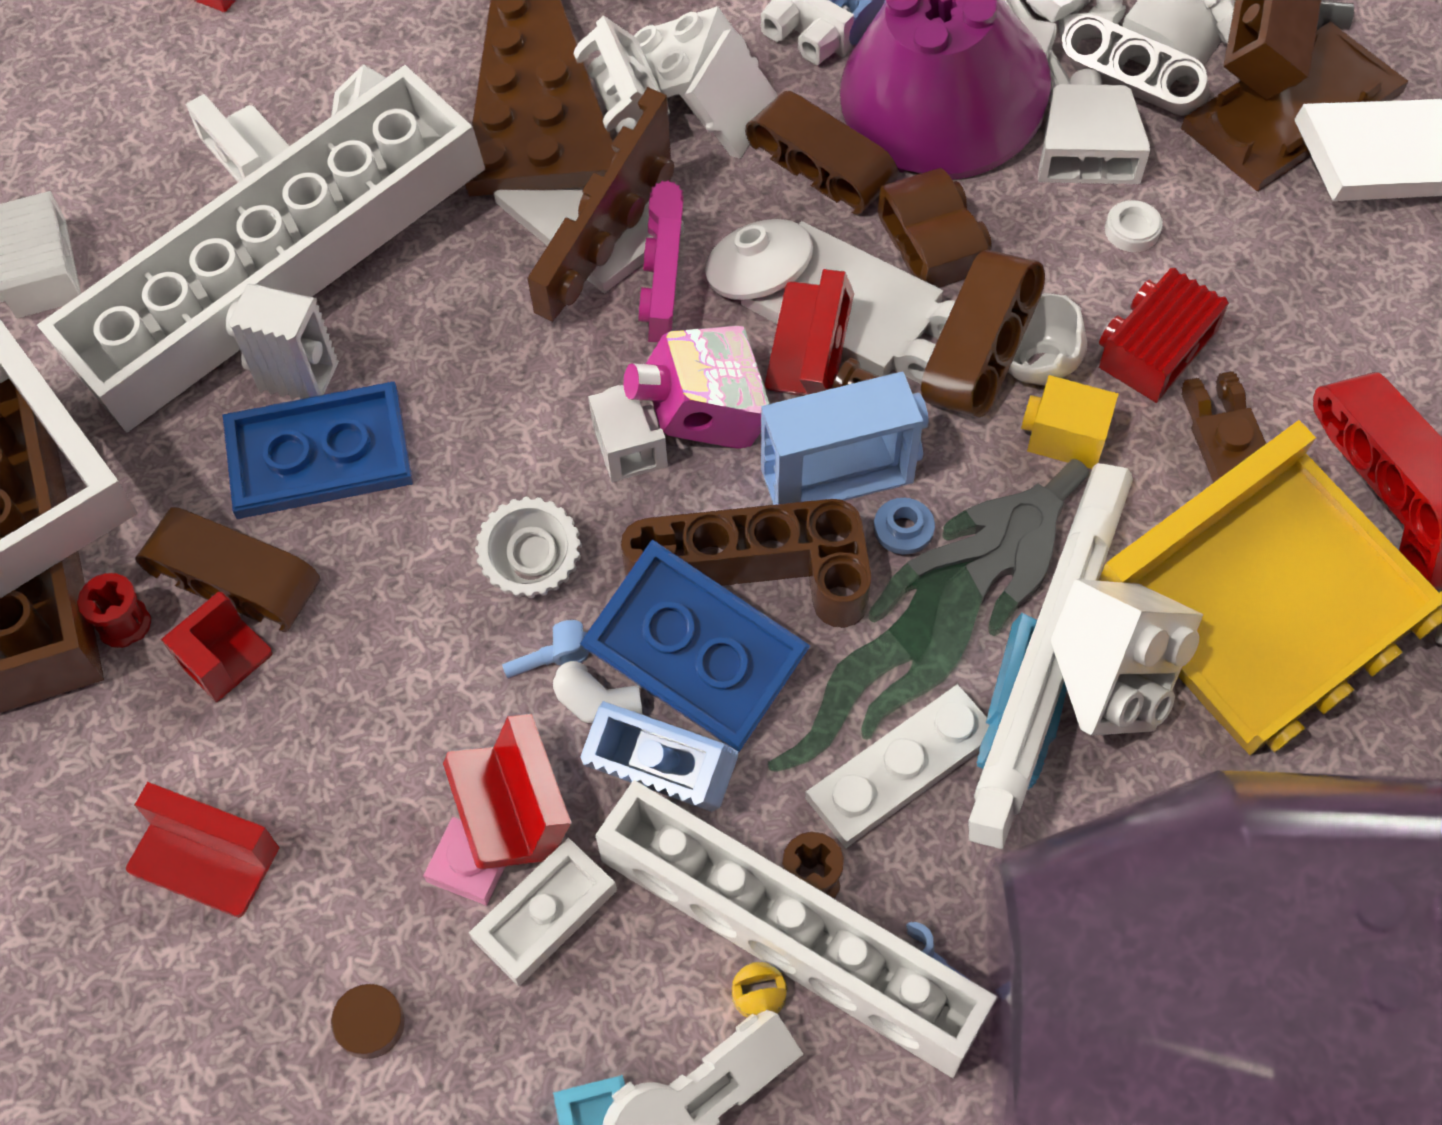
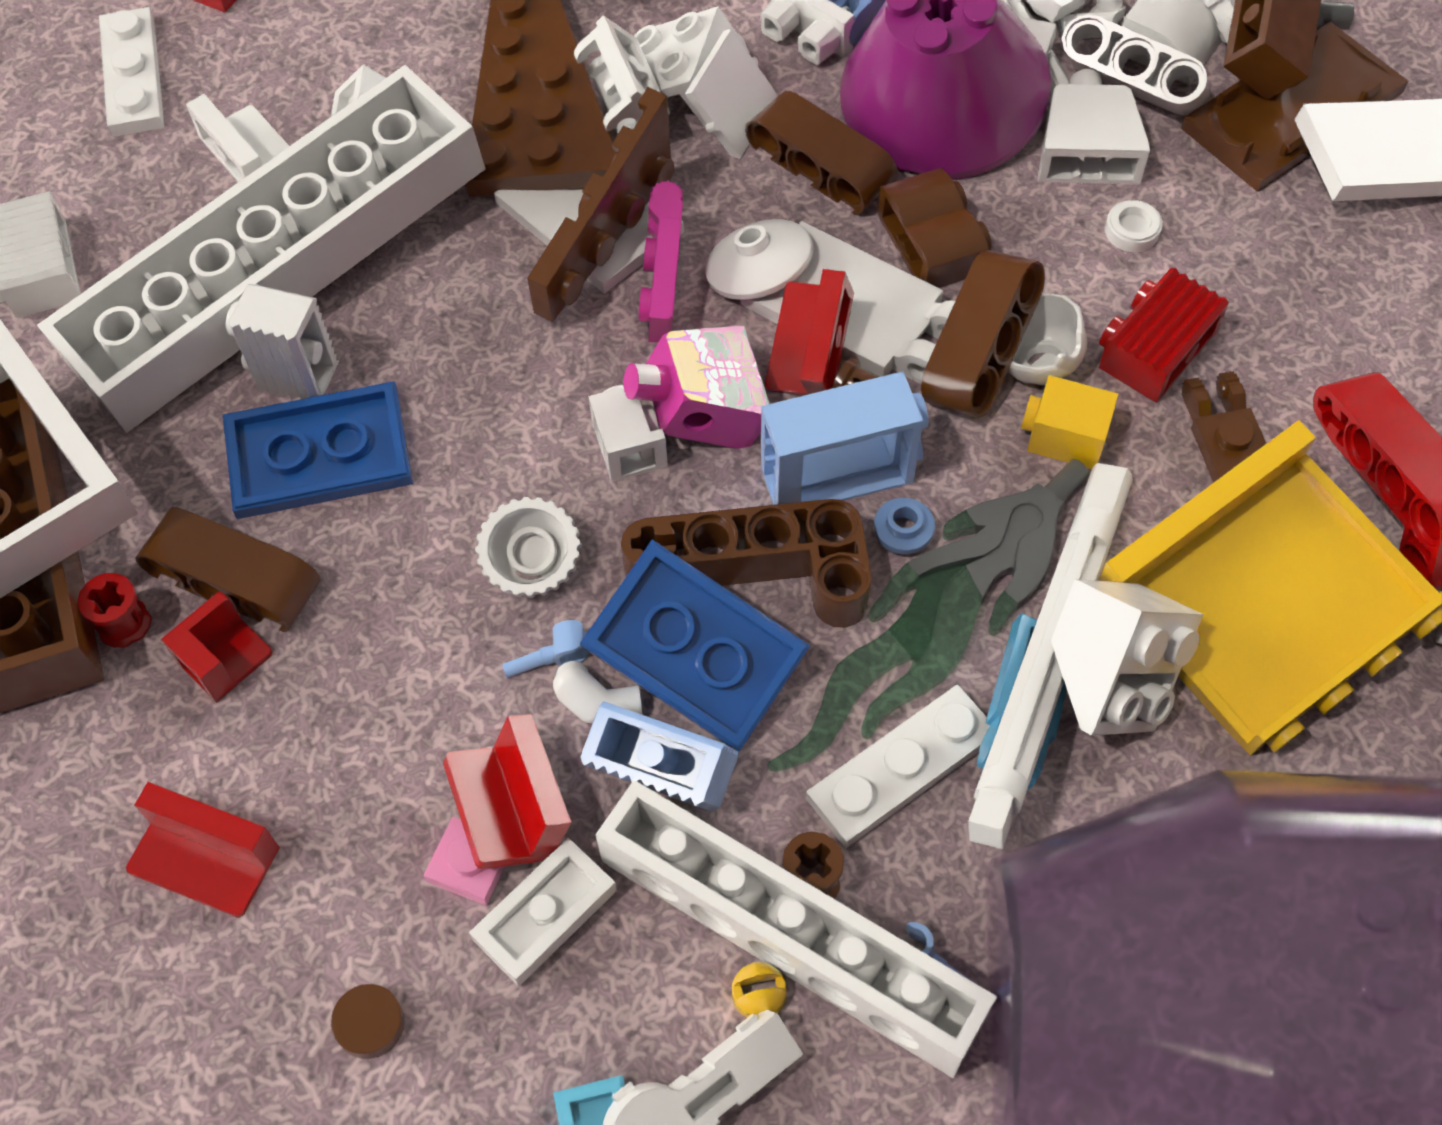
(131, 72): none -> white plate

